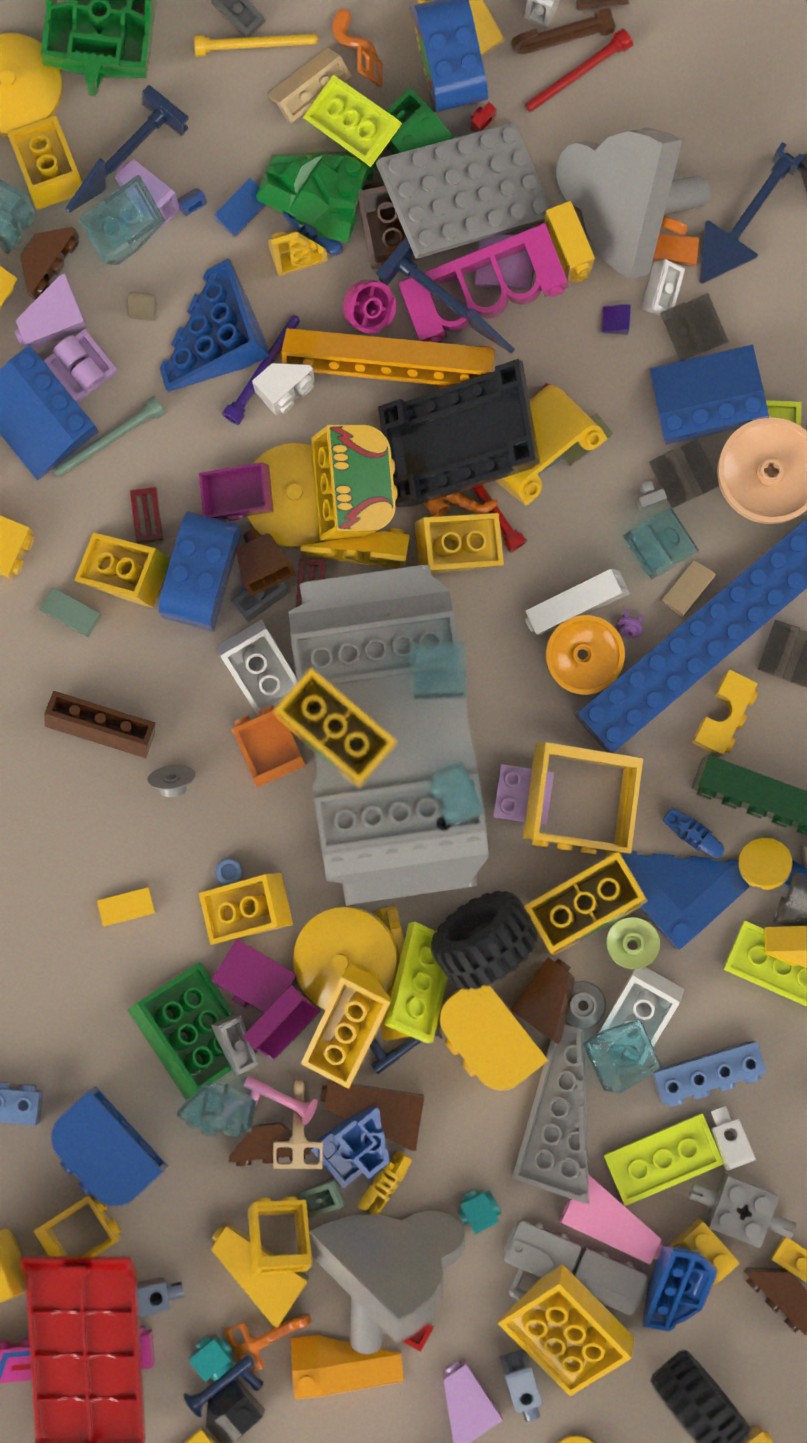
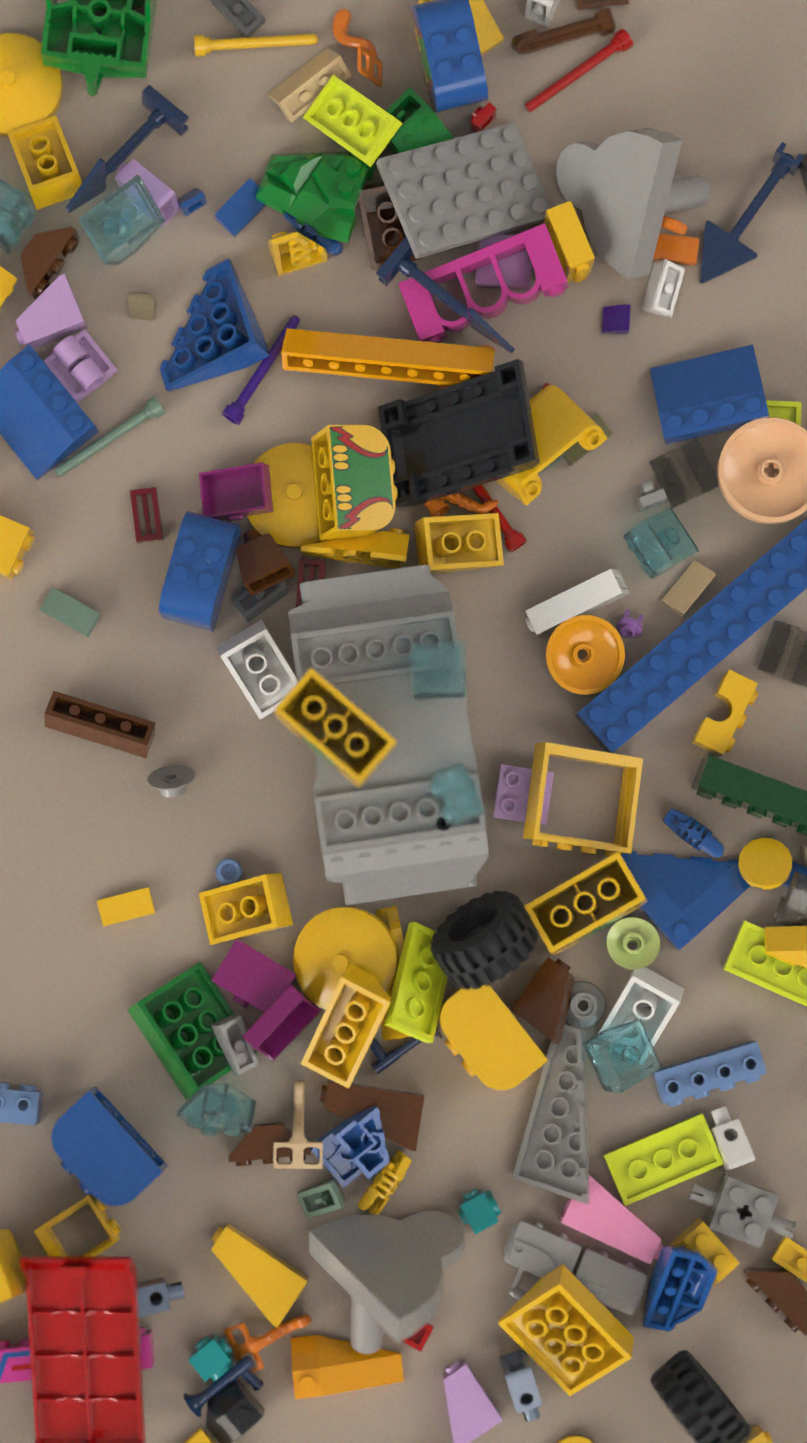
(123, 569): yellow slope -> none
(267, 746): orange panel -> none
(281, 1263): yellow window -> none
(283, 384): white slope -> none
(304, 1109): bright pink piece -> none
(369, 306): dark pink cylinder -> none
(694, 327): clear smoke slope -> none

